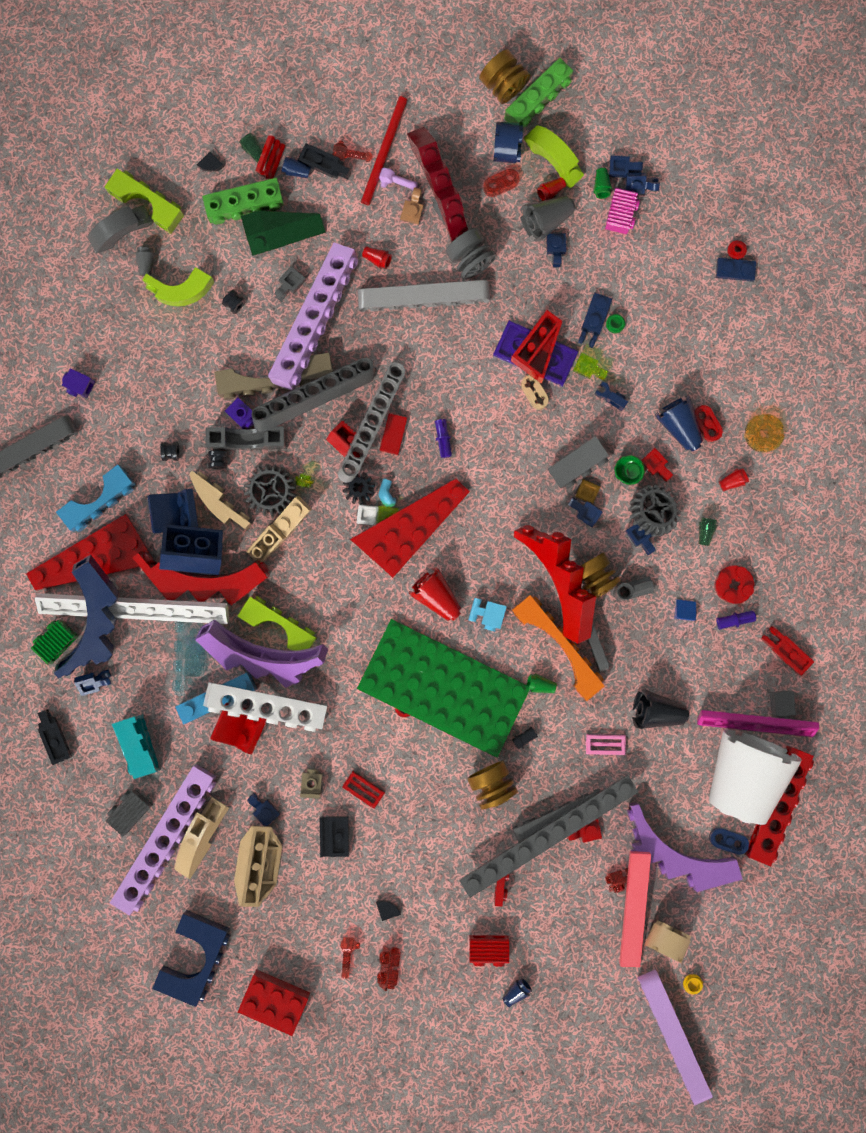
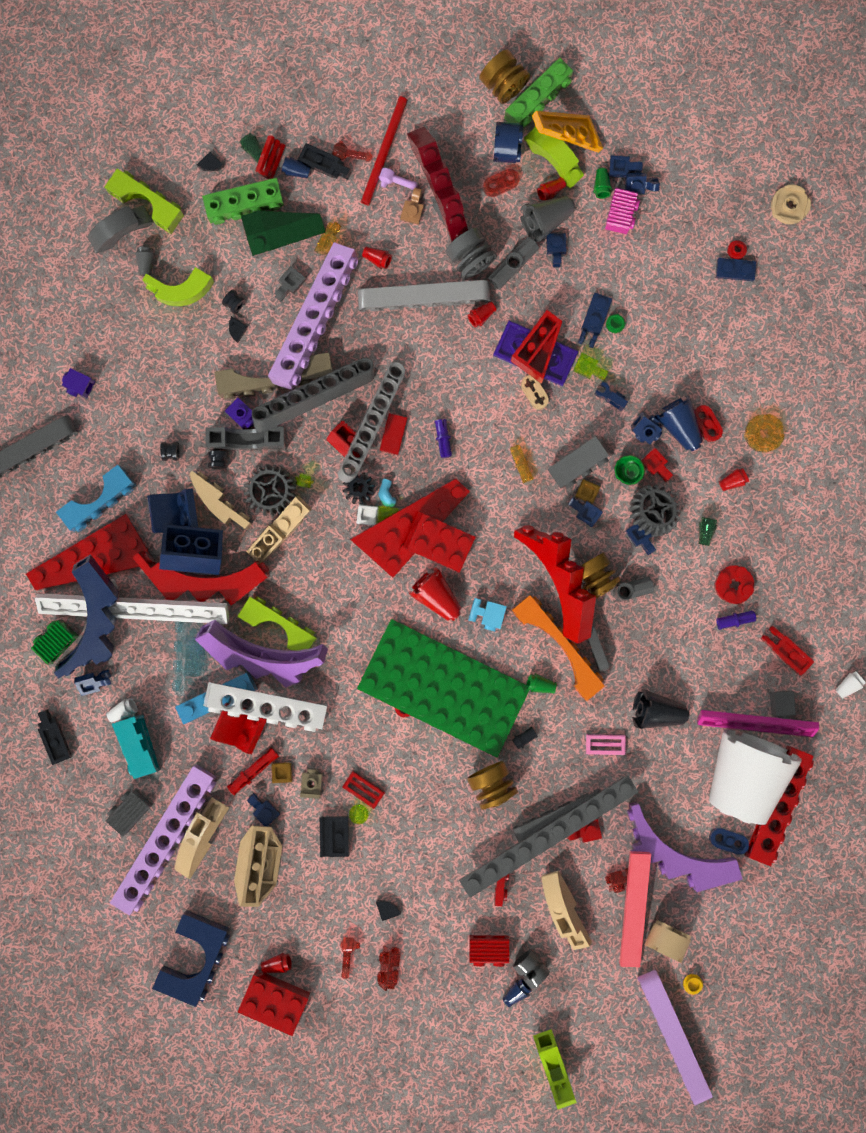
(122, 710): none -> white cone
(236, 329): none -> black tile
(246, 777): none -> red pin
(277, 964): none -> red cone
(281, 772): none -> pearl gold tile
(327, 239): none -> clear yellow plate
(358, 814): none -> clear neon green plate
(439, 542): none -> red brick
(480, 315): none -> red cone
(505, 270): none -> dark grey piece
(521, 464): none -> clear yellow axle
(527, 962): none -> dark grey wheel
(554, 1069): none -> lime arch
(561, 907): none -> tan slope
(568, 127): none -> light orange wing
(647, 428): none -> dark blue brick
(685, 610): blue slope -> none
(800, 200): none -> tan plate
(850, 684): none -> white cone

